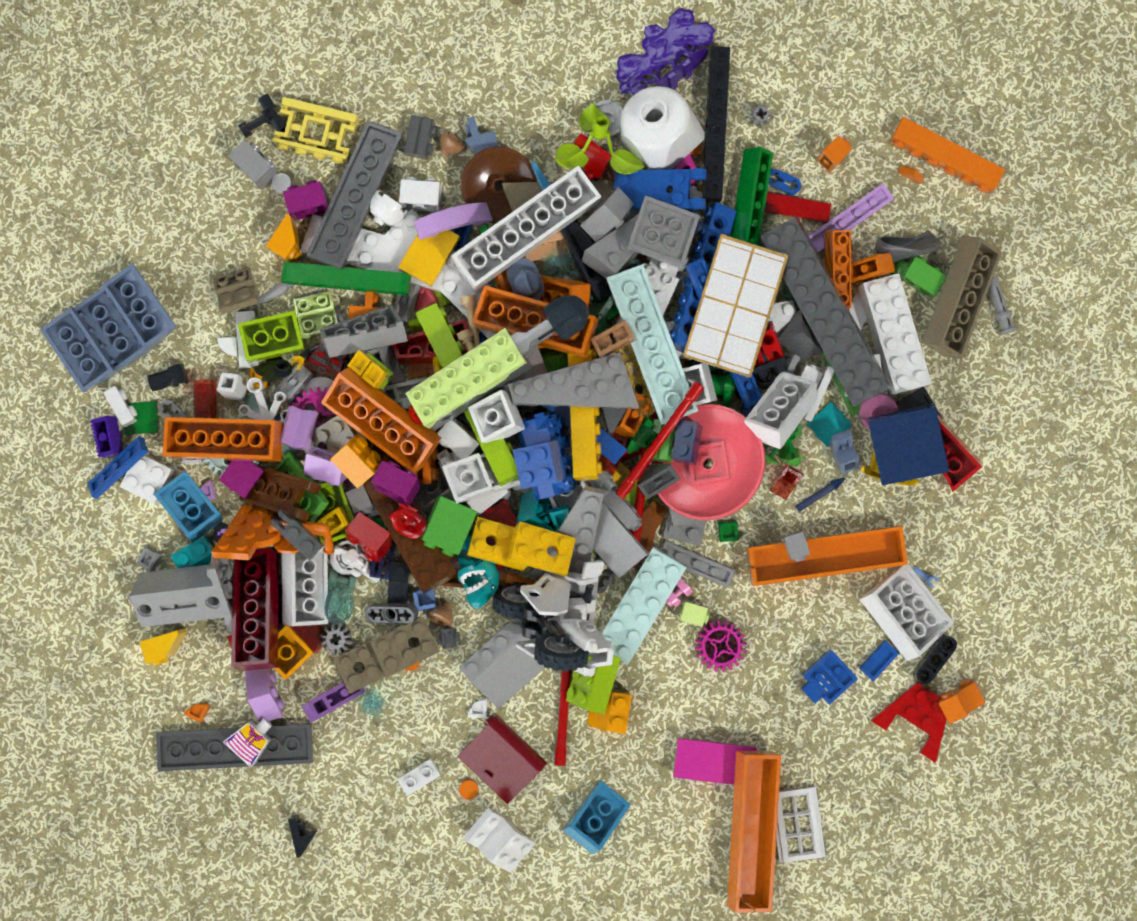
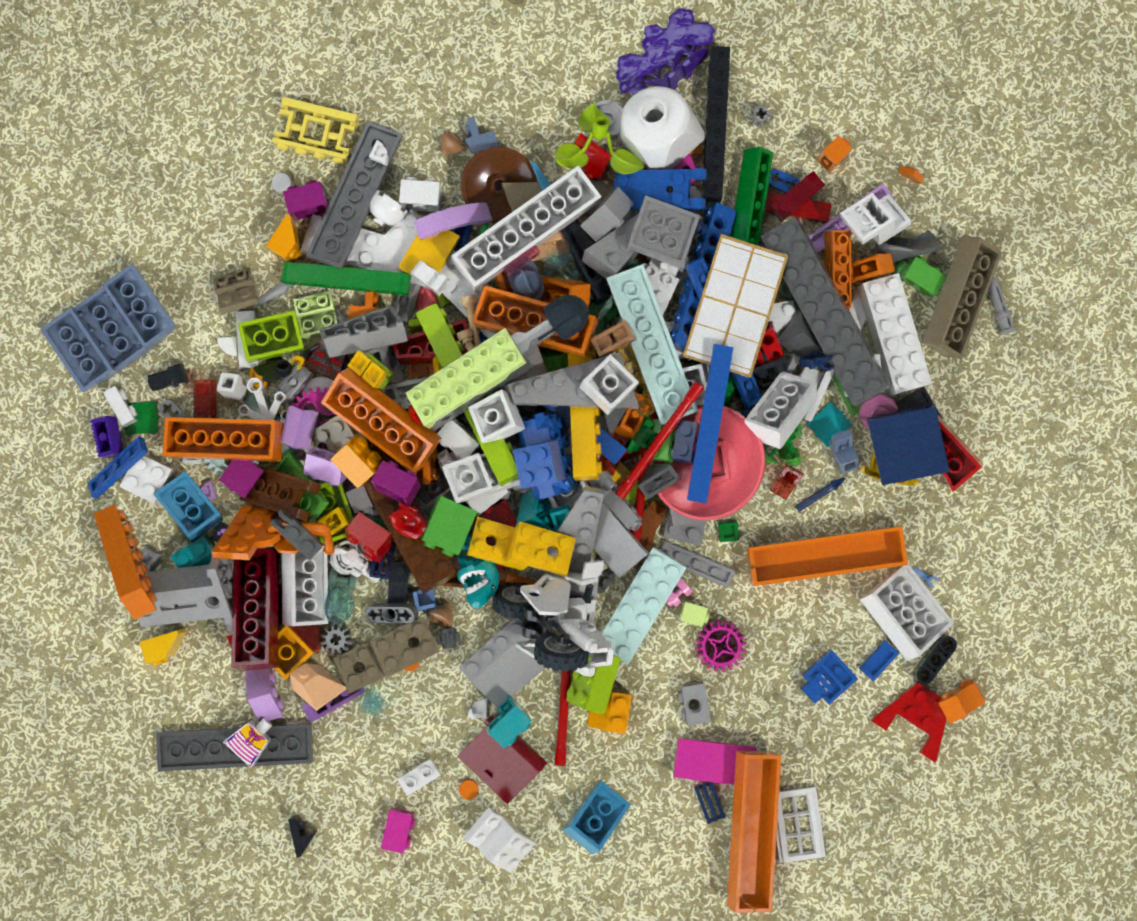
(125, 561): none -> orange brick
(197, 711): orange tile -> none
(250, 161): light grey brick -> none
(268, 115): black bar -> none
(315, 685): none -> light nougat slope
(379, 153): none -> white tile
(397, 830): none -> dark pink brick
(419, 137): dark grey brick -> none
(430, 278): none -> white leg
(509, 723): none -> teal brick
(521, 260): none -> clear pink tile
(608, 384): none -> white brick
(701, 713): none -> light grey brick
(710, 423): none -> blue tile
(715, 817): none -> dark blue tile
(796, 546): light grey brick -> none
(797, 196): none -> dark red slope
(816, 360): none -> dark blue plate
(875, 218): none -> white bracket
(947, 155): orange brick -> none

